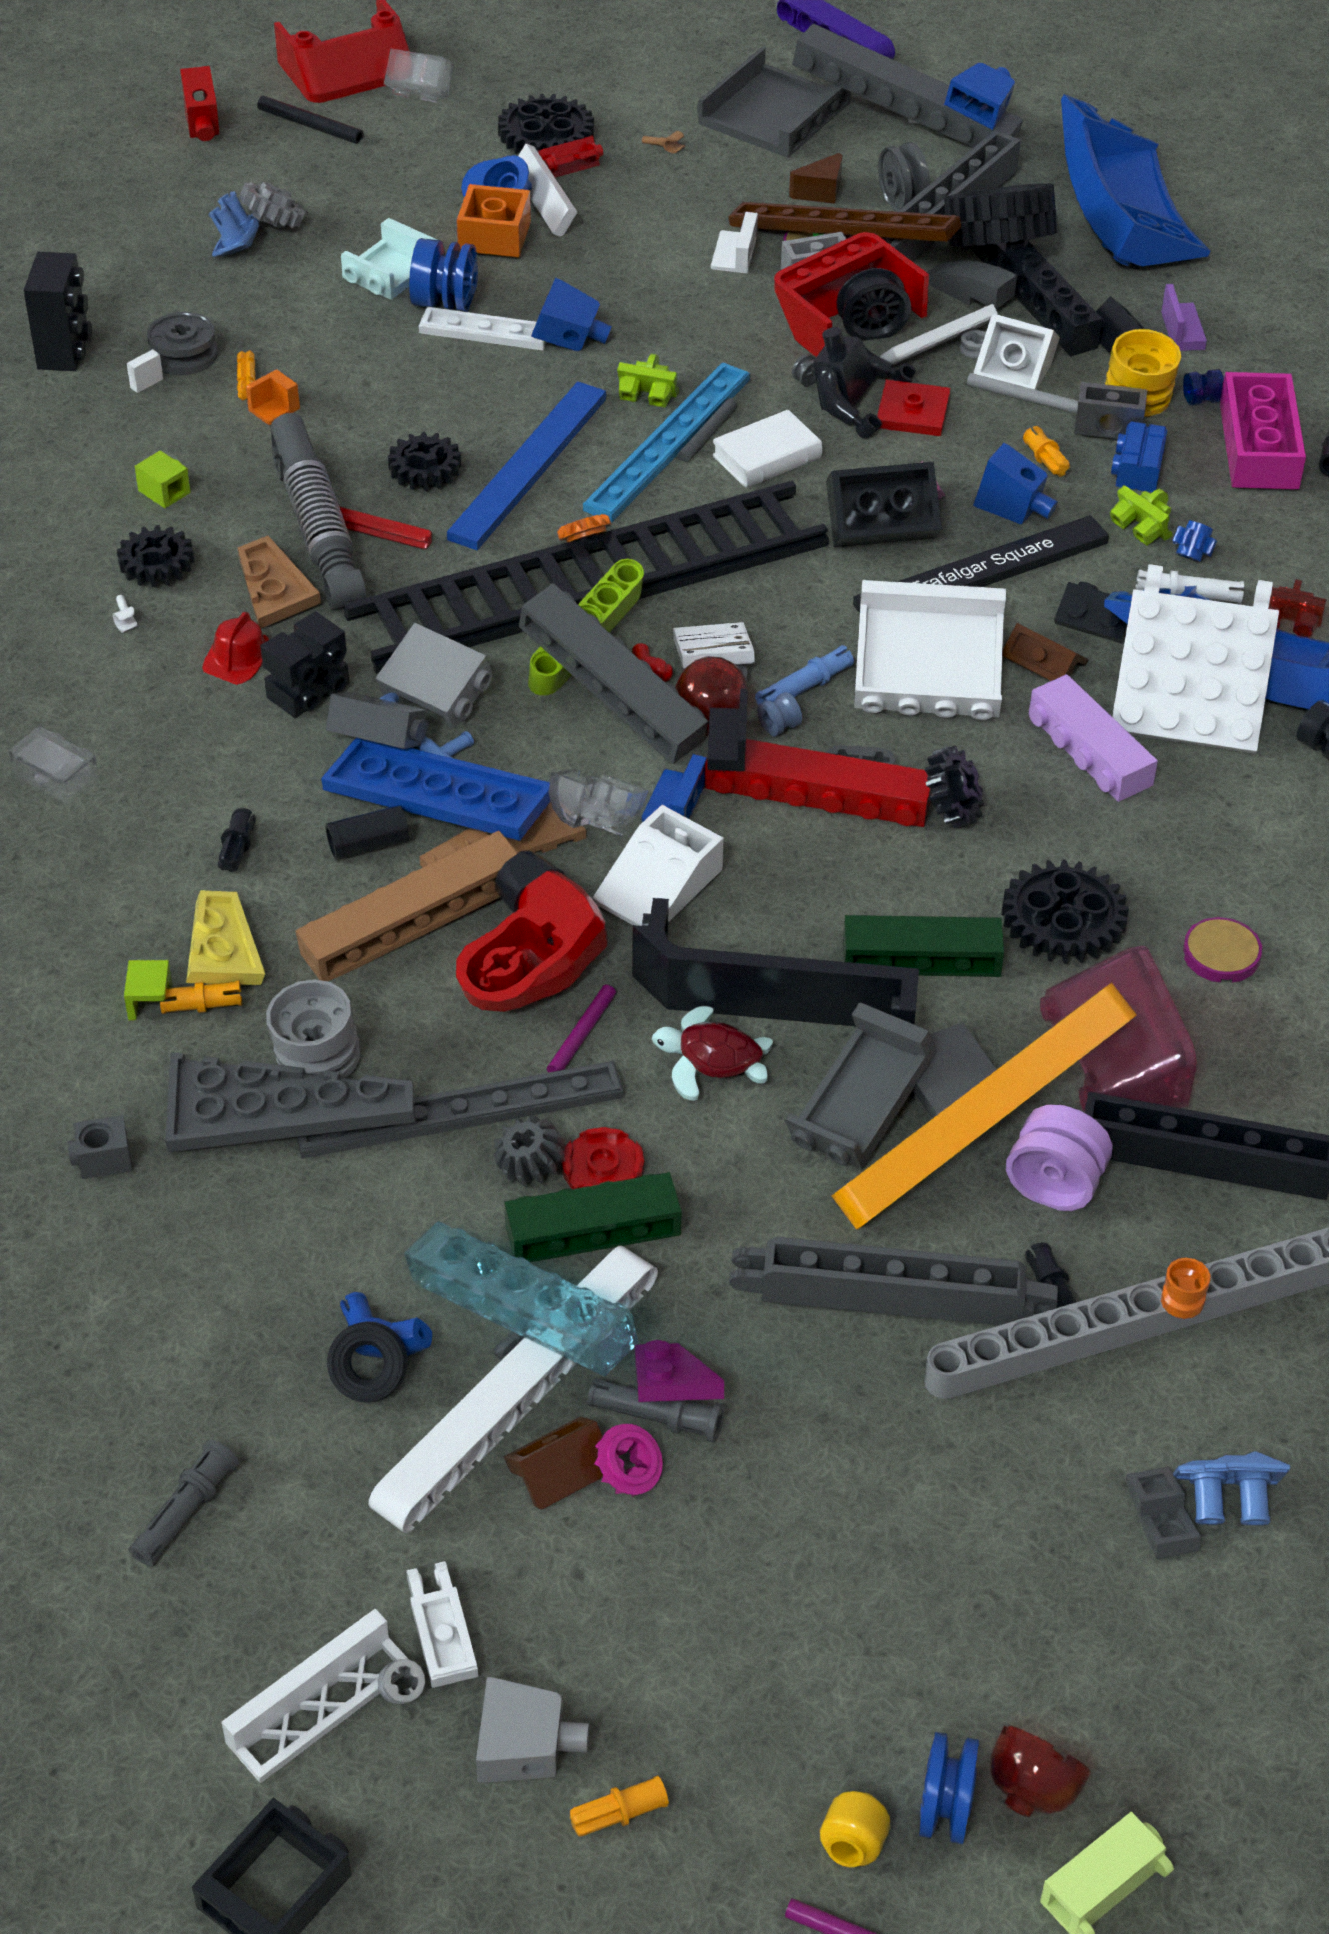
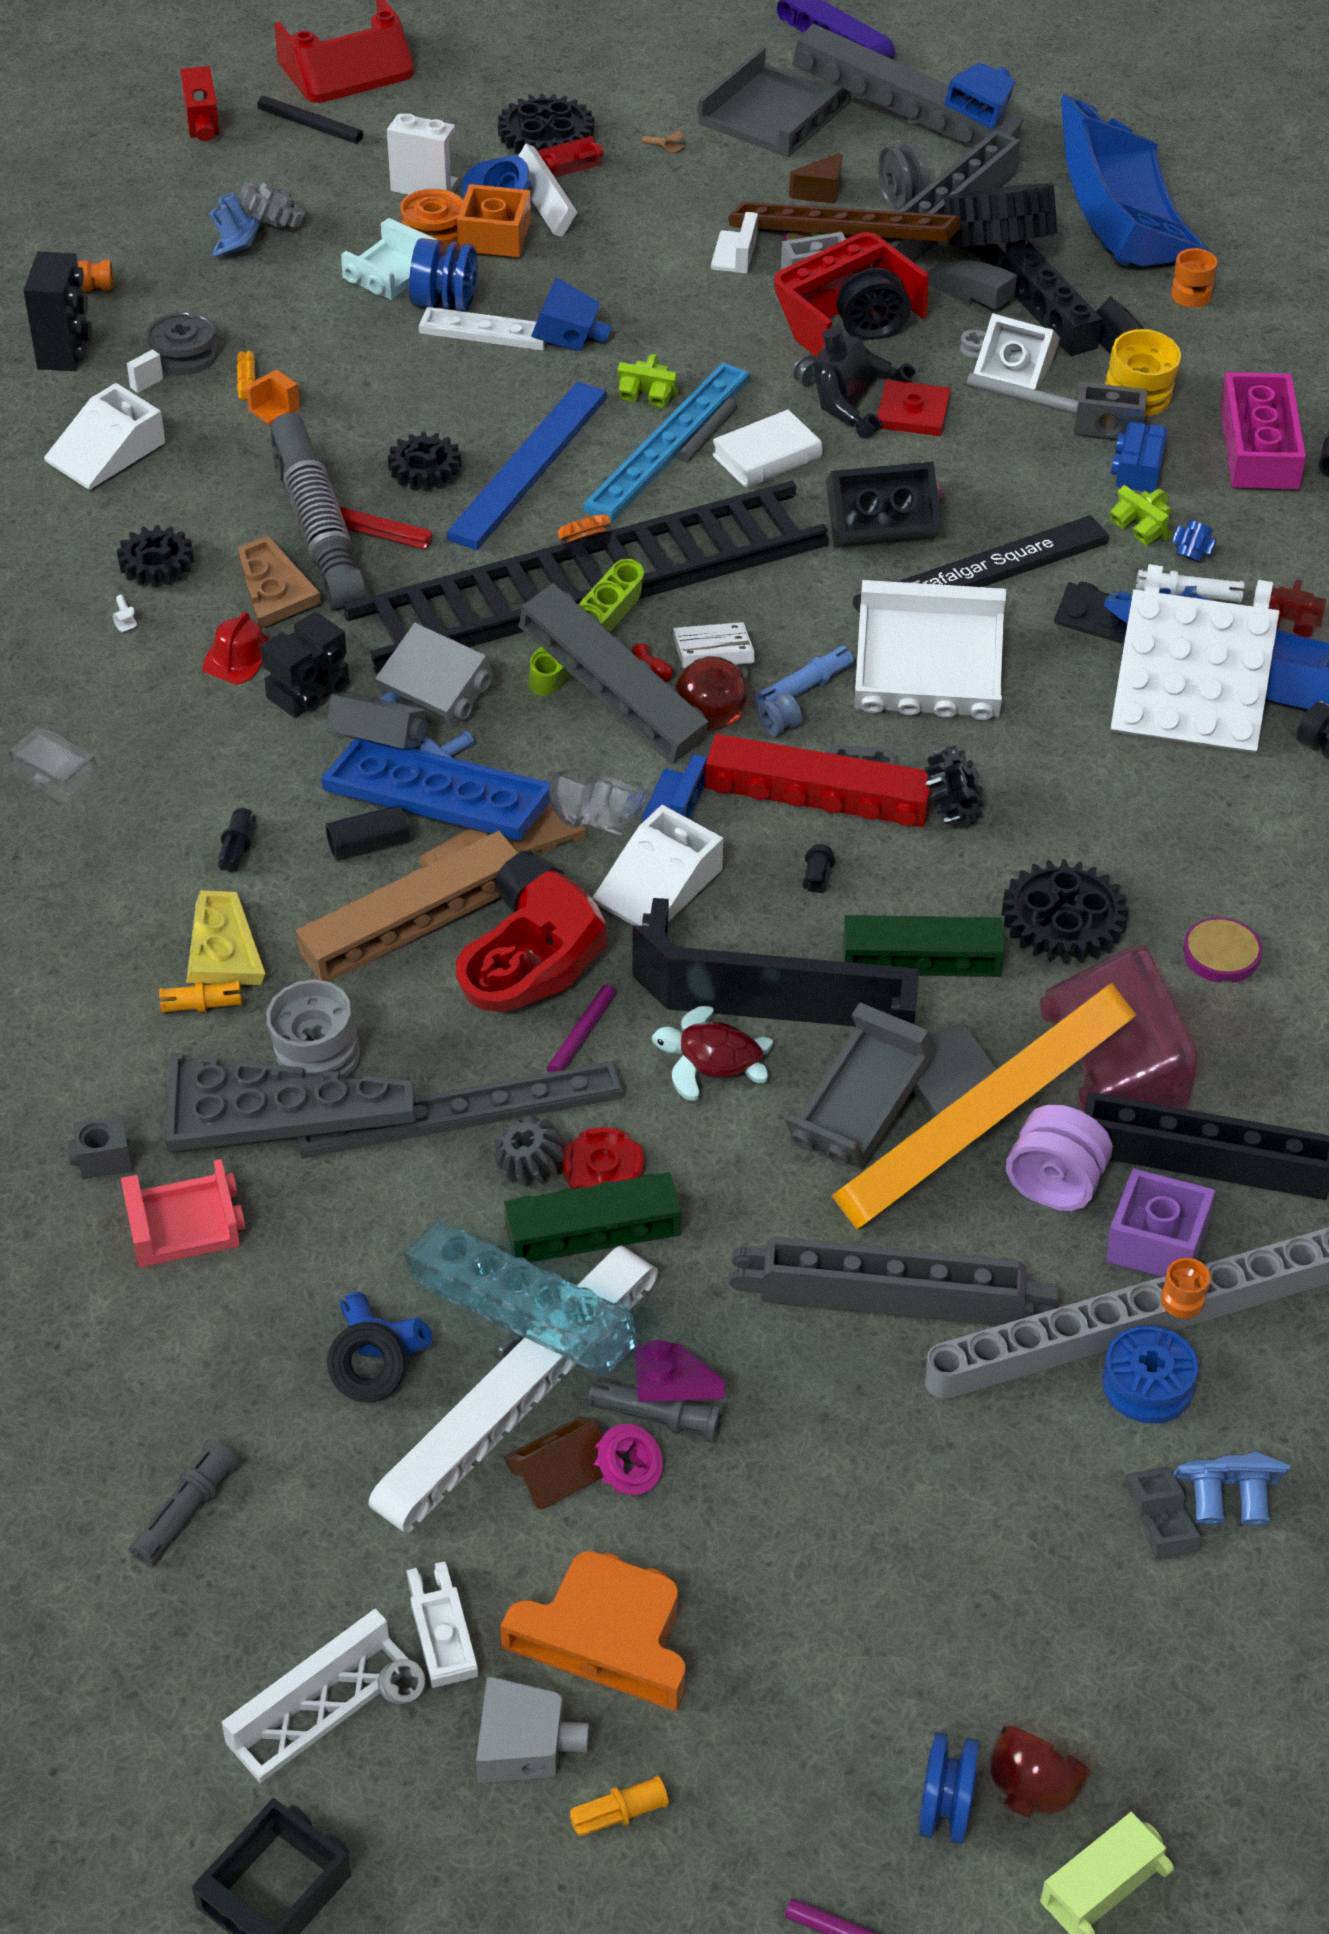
(97, 275): none -> orange wheel
(107, 437): none -> white slope
(145, 982): lime panel -> none
(162, 479): lime brick -> none
(183, 1217): none -> coral panel
(418, 75): clear brick -> none
(419, 154): none -> white panel
(432, 213): none -> orange wheel
(605, 1628): none -> orange brick
(728, 737): black panel -> none
(819, 861): none -> black pin
(855, 1829): yellow head -> none
(939, 335): white tile -> none
(1013, 487): blue torso -> none
(1040, 654): reddish brown panel -> none
(1046, 451): light orange axle -> none
(1048, 1271): black axle -> none
(1092, 738): lavender brick -> none
(1150, 1374): none -> blue wheel
(1159, 1222): none -> medium lavender brick
(1182, 322): medium lavender panel -> none
(1194, 277): none -> orange wheel
(1203, 387): clear blue wheel -> none

